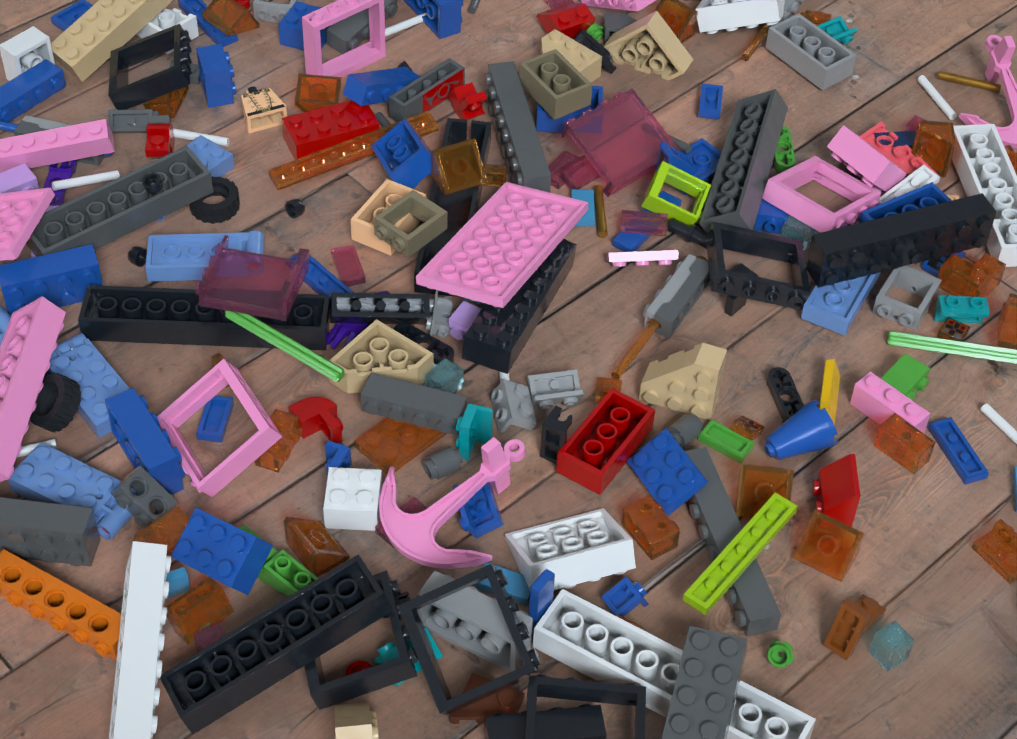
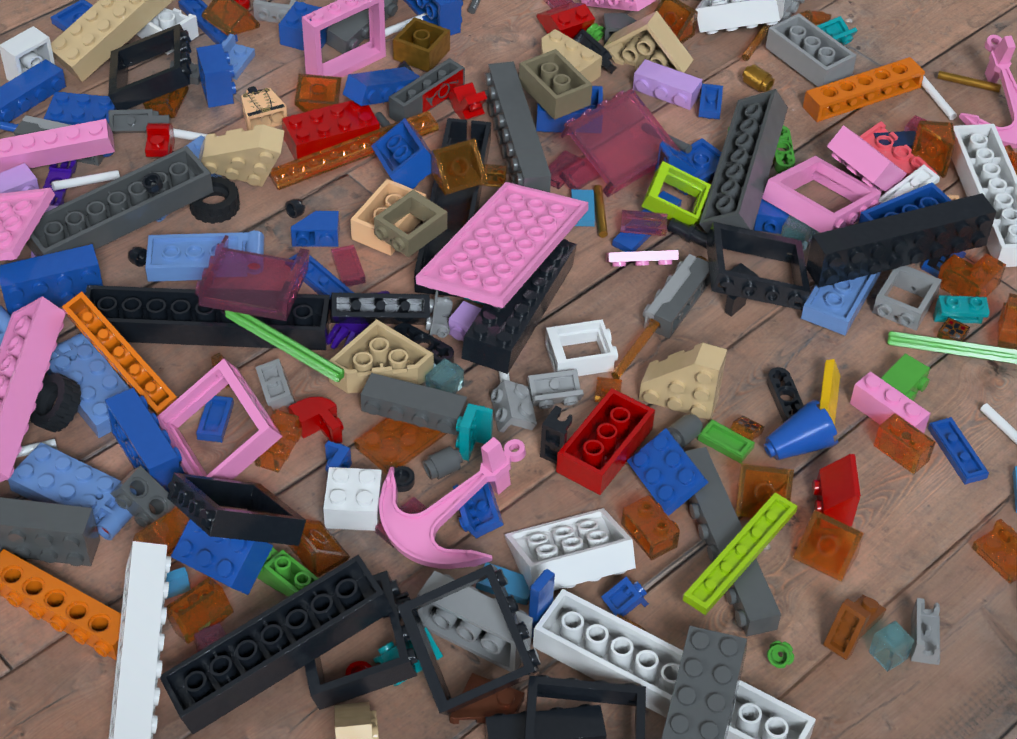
(78, 108): none -> blue plate
(119, 353): none -> orange brick
(239, 55): none -> medium blue bracket
(243, 153): none -> tan brick
(266, 518): none -> black window
(275, 384): none -> light grey hinge
(317, 230): none -> blue slope
(404, 478): none -> black tile
(421, 44): none -> pearl gold brick
(576, 334): none -> white window
(667, 84): none -> lavender brick
(758, 78): none -> pearl gold brick
(863, 89): none -> orange brick
(926, 633): none -> light grey hinge

